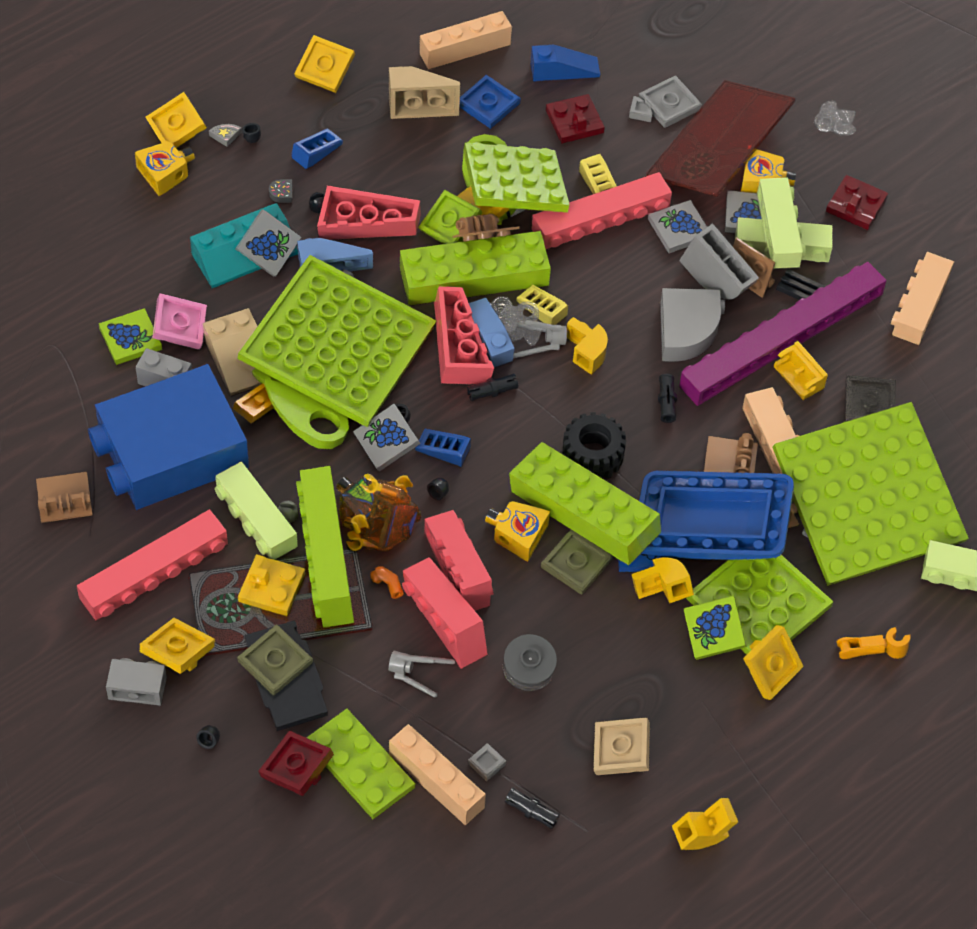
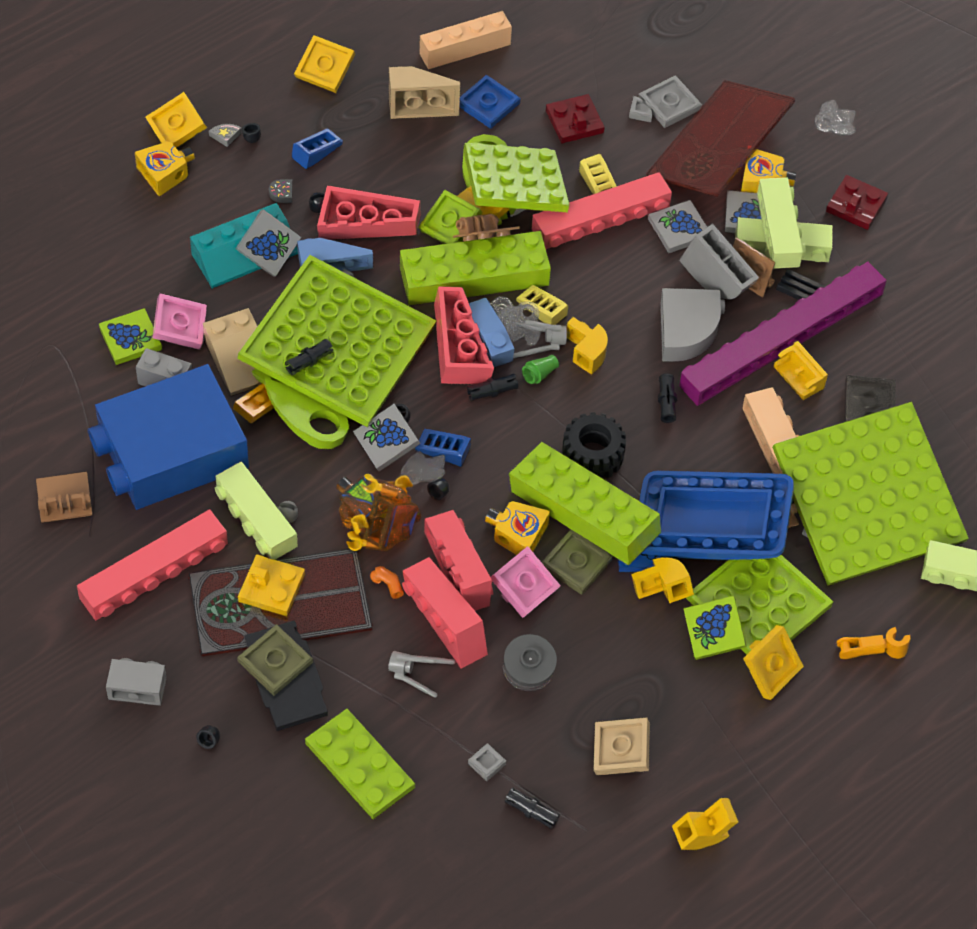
(177, 645): yellow hinge -> none
(296, 763): dark red hinge -> none
(309, 356): none -> black pin
(324, 547): lime brick -> none
(423, 469): none -> clear plate
(437, 774): light nougat brick -> none
(525, 582): none -> bright pink hinge
(538, 369): none -> bright green cone
(560, 63): blue slope -> none
(731, 454): medium nougat hinge -> none
(922, 297): light nougat brick -> none

